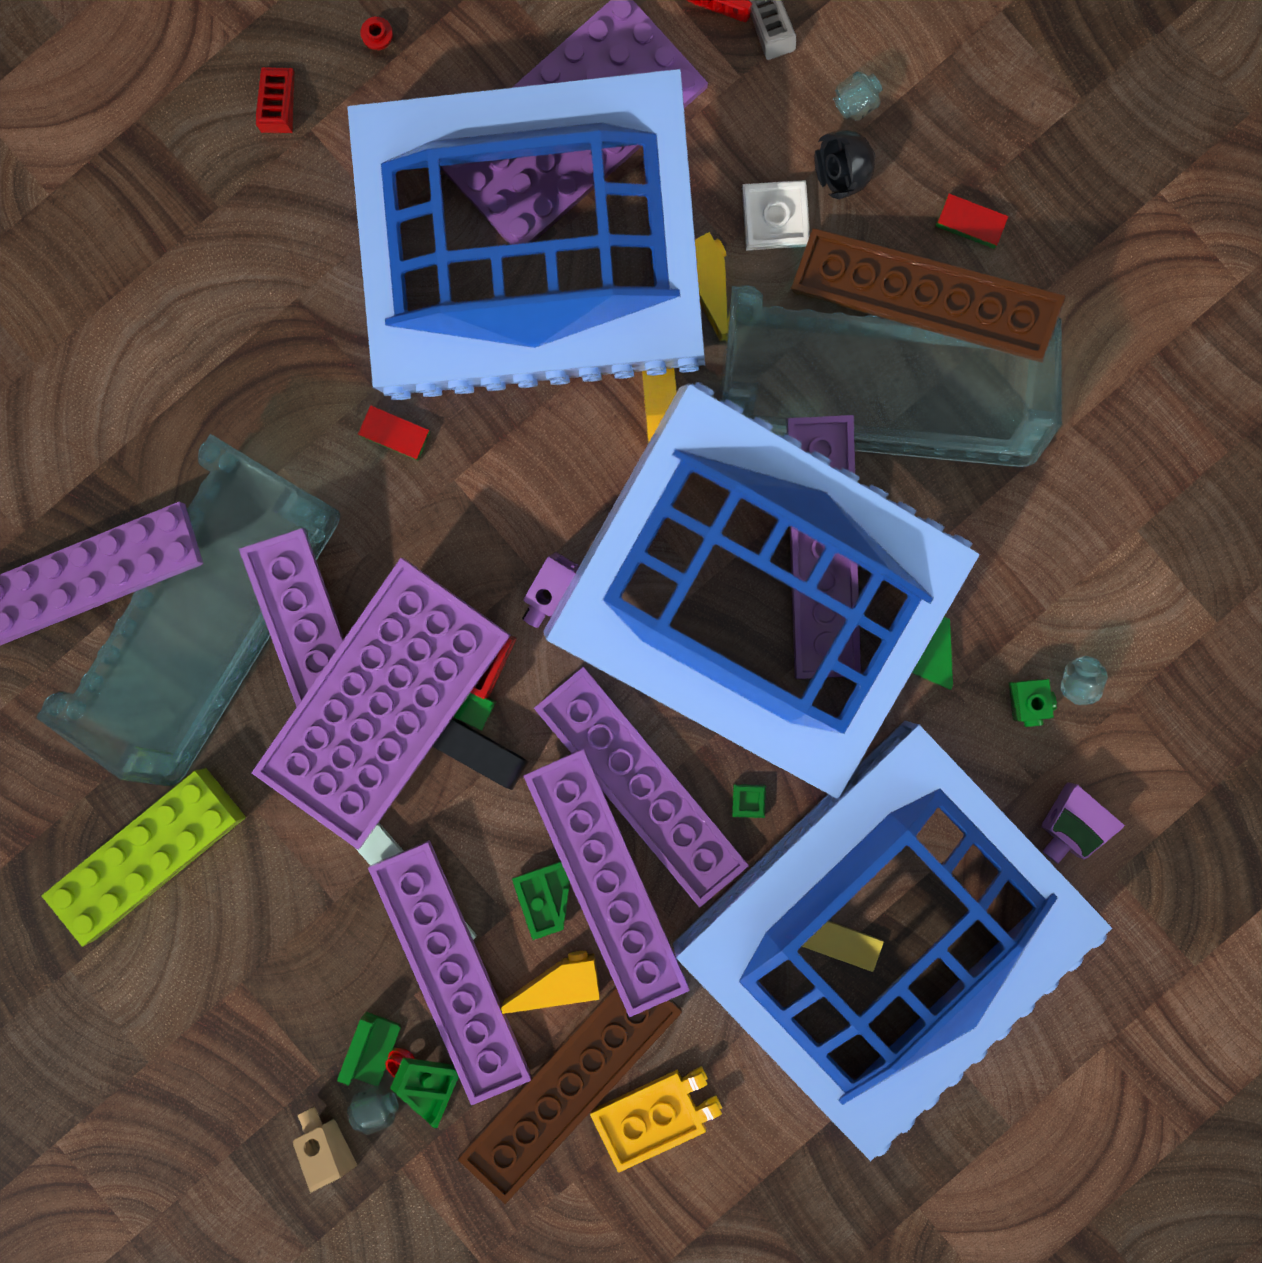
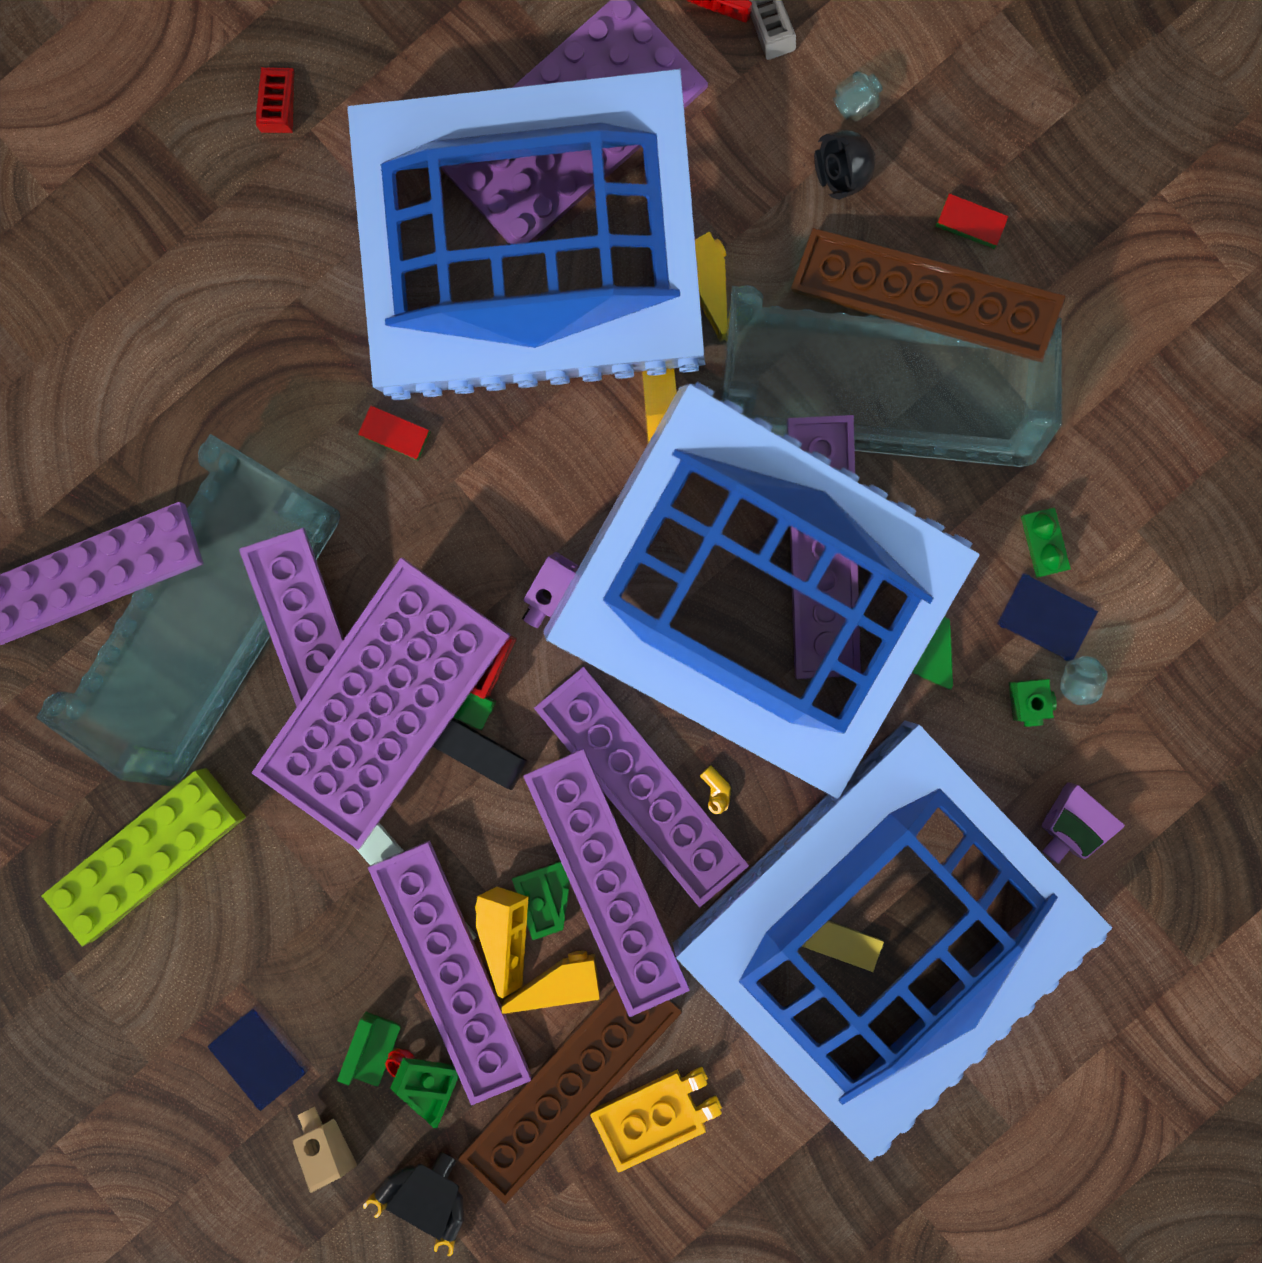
(256, 1059): none -> clear blue piece
(372, 1110): clear light blue head -> none
(380, 41): red plate -> none
(424, 1199): none -> black torso
(502, 933): none -> yellow slope
(719, 792): none -> yellow arm
(748, 800): green tile -> none
(775, 215): white tile -> none
(1045, 542): none -> green tile
(1047, 617): none -> clear blue piece

